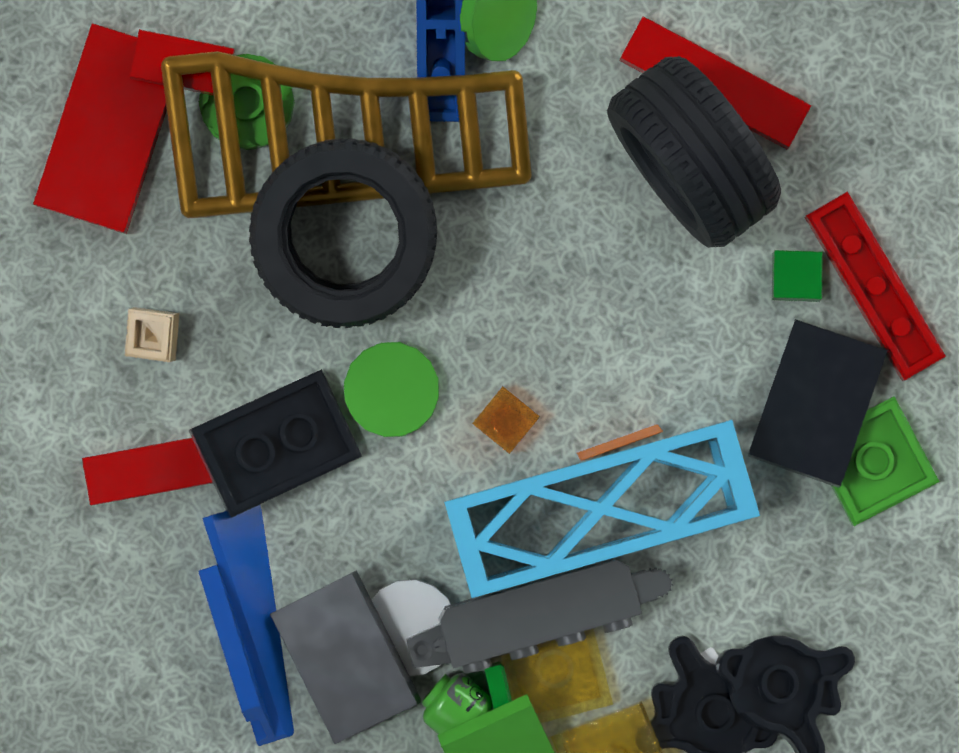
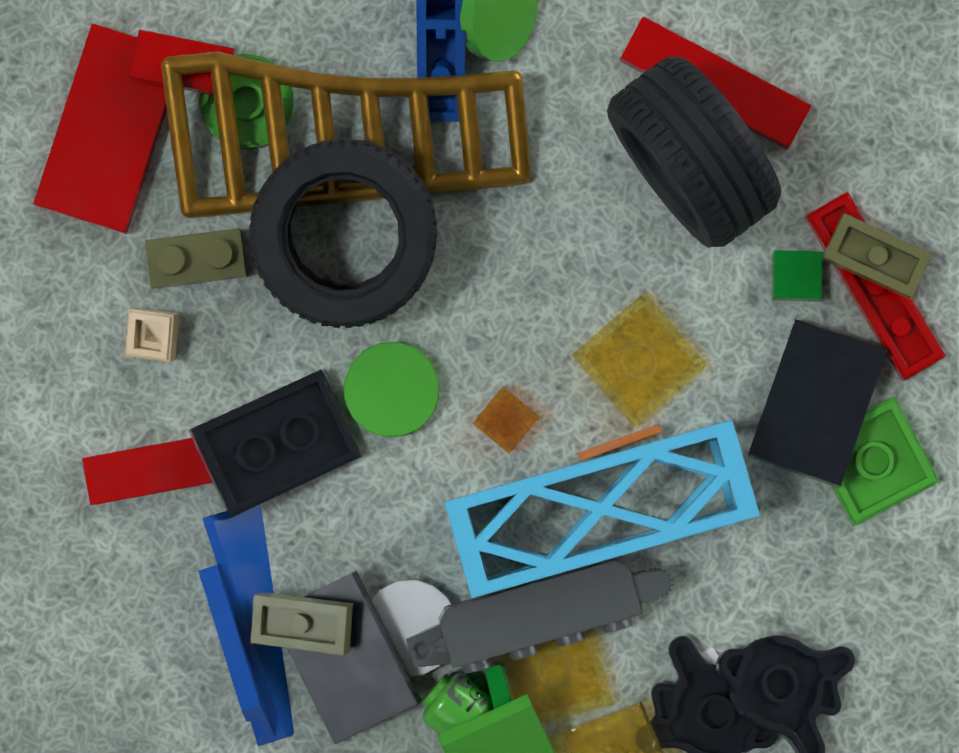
(196, 258): none -> olive plate
(301, 623): none -> olive plate
(639, 360): none -> clear yellow tile
(876, 256): none -> olive plate

